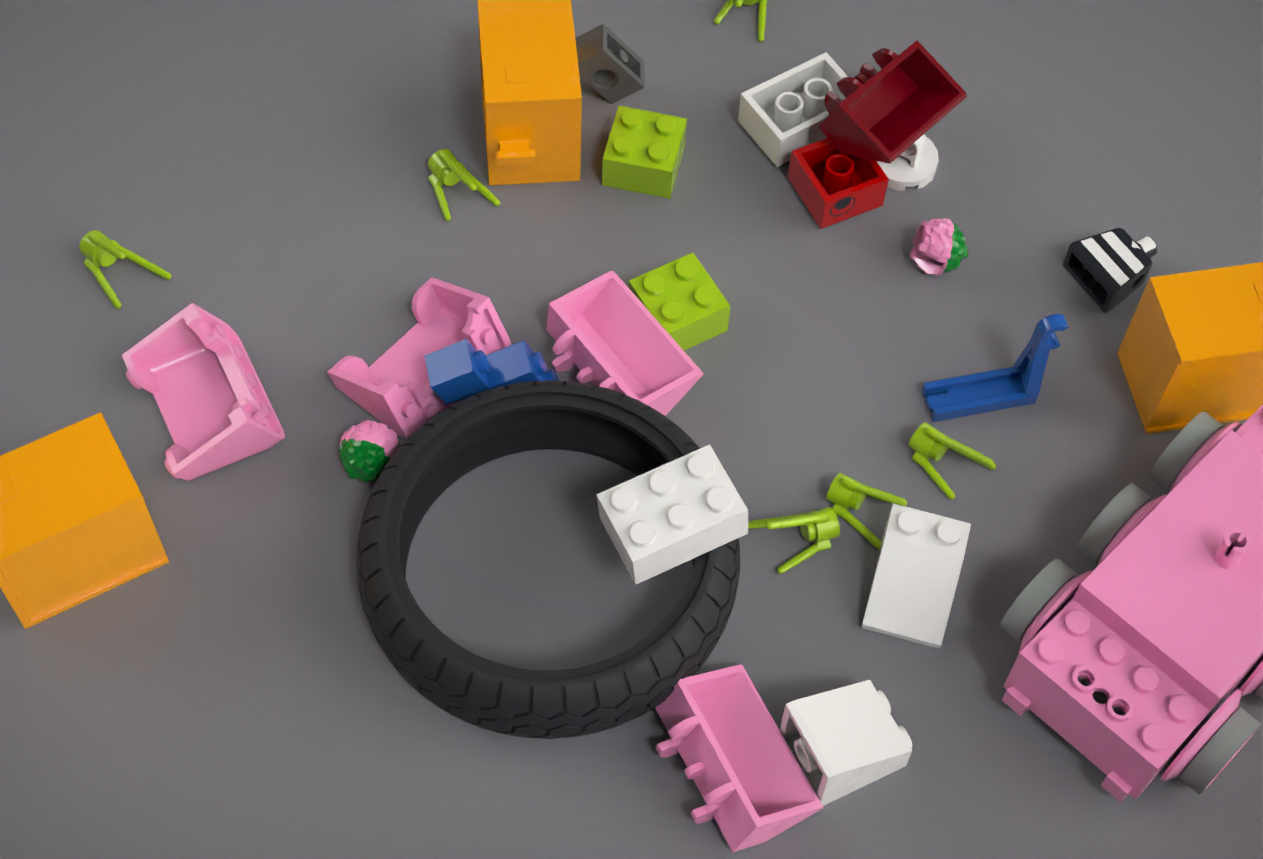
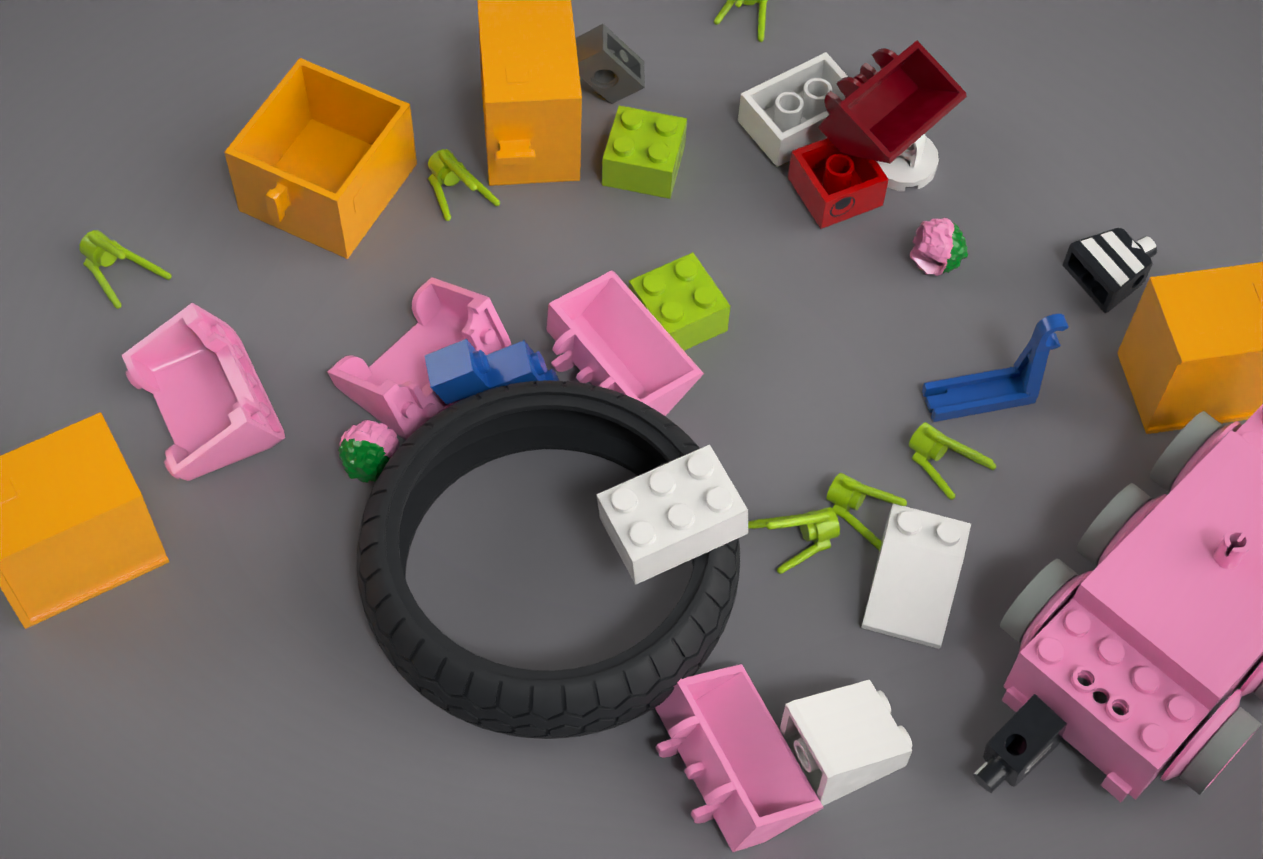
(322, 157): none -> light orange piece
(1031, 734): none -> black torso

